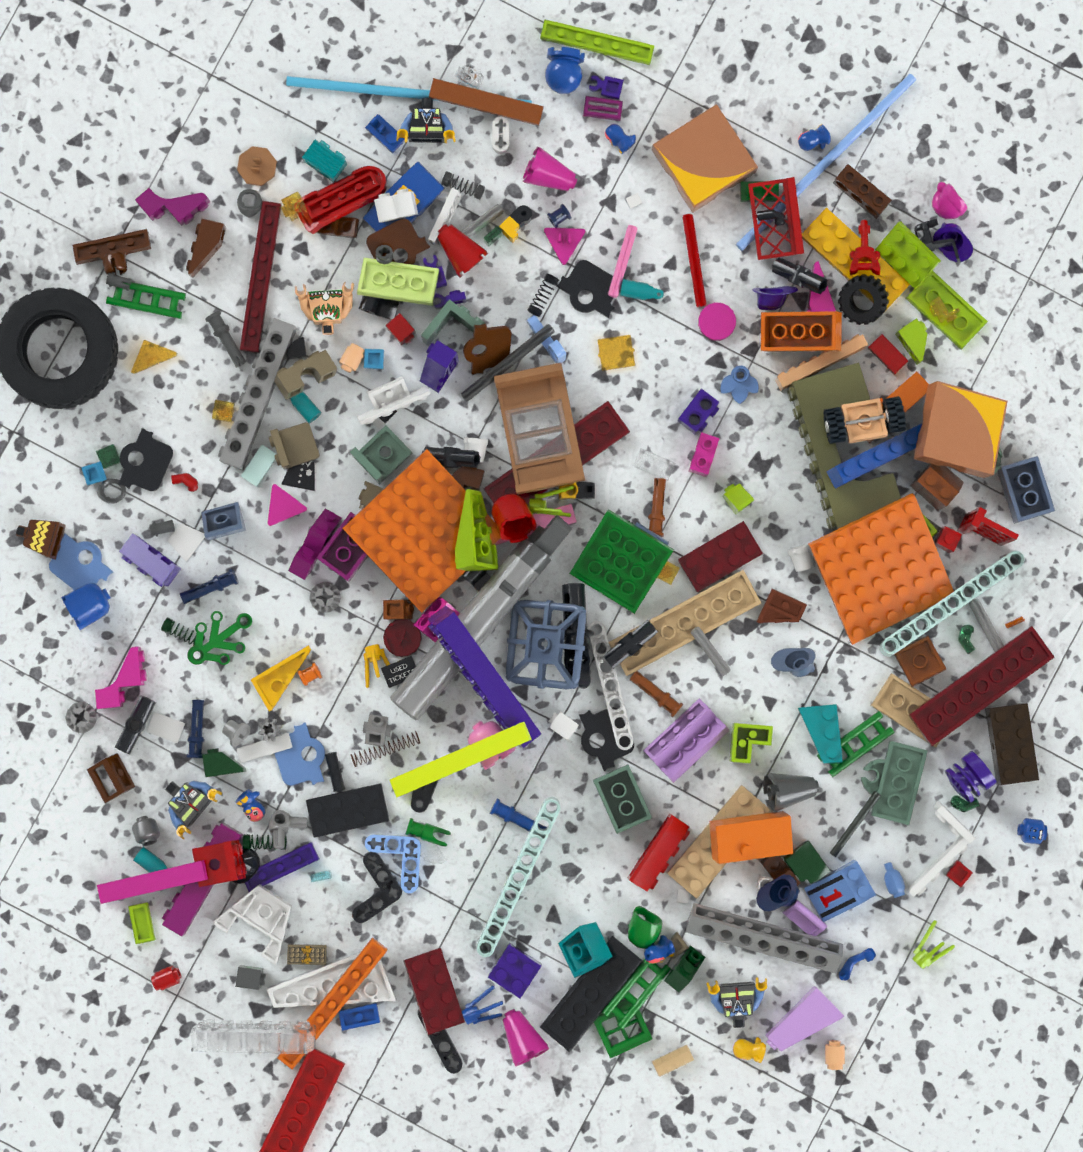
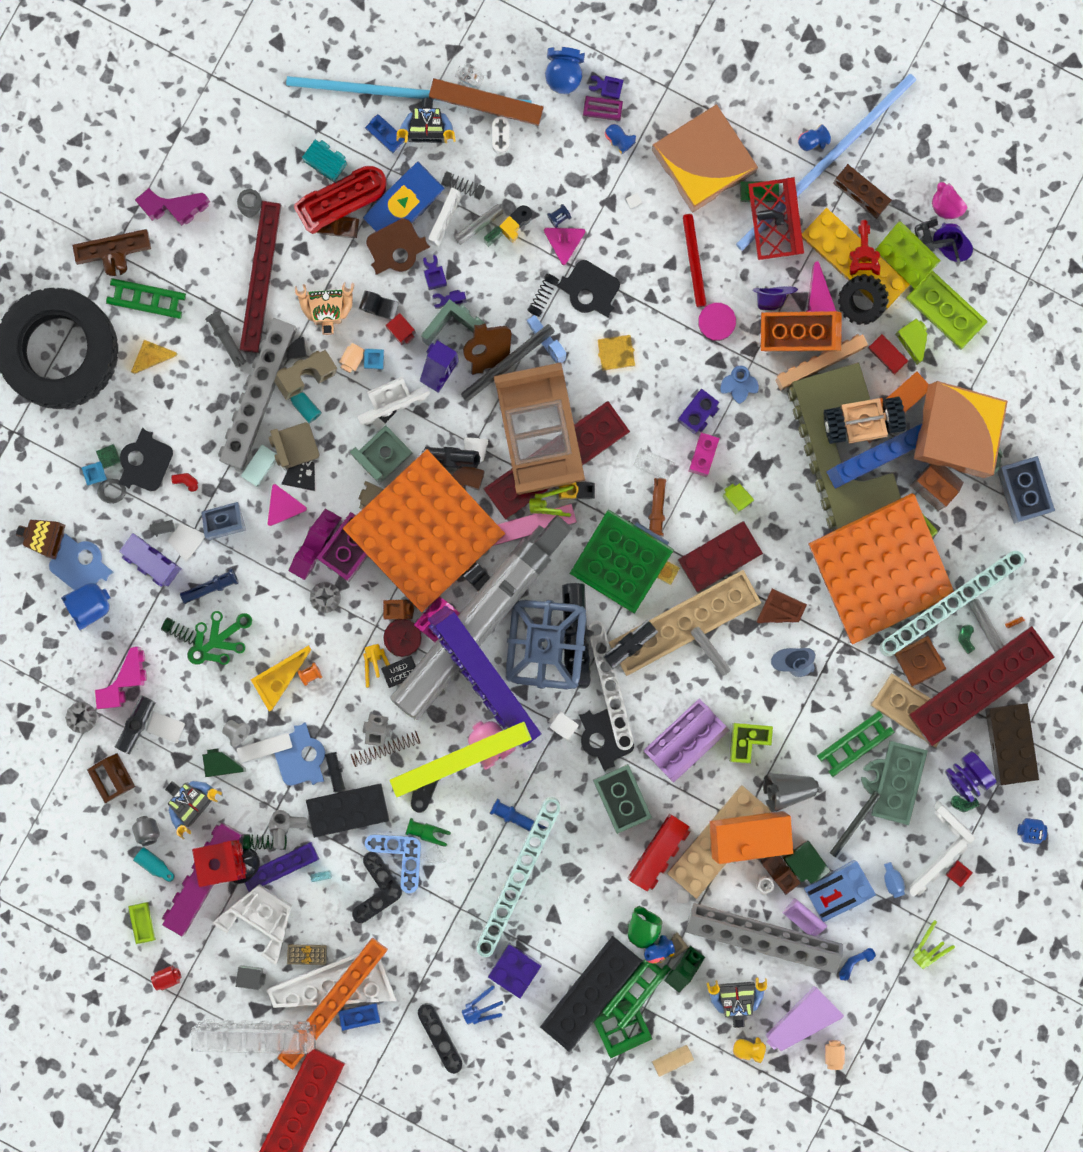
(117, 281): dark grey pin -> none
(152, 882): dark pink tile -> none
(193, 739): dark blue pin -> none
(208, 241): reddish brown slope -> none
(223, 411): clear yellow plate -> none
(251, 807): blue animal -> none
(257, 166): medium nougat piece -> none
(264, 731): light grey gear -> none
(293, 205): clear yellow bracket -> none
(384, 259): dark grey bush -> none
(396, 206): white brick -> none
(398, 282): yellowish green tile -> none
(434, 991): dark red plate -> none
(460, 249): red cone -> none
(473, 543): lime wedge -> none
(513, 518): red cylinder -> none
(522, 1038): dark pink cone -> none
(548, 172): dark pink cone -> none
(585, 949): teal slope -> none
(597, 42): lime tile -> none
(622, 261): bright pink axle -> none
(639, 290): teal piece -> none
(664, 699): dark orange pin -> none
(778, 893): dark blue piece -> none
(799, 275): black piece -> none
(801, 557): white piece -> none
(824, 730): teal wing -> none
(938, 309): clear yellow bracket -> none
(947, 539): red brick -> none
(986, 528): red fence -> none

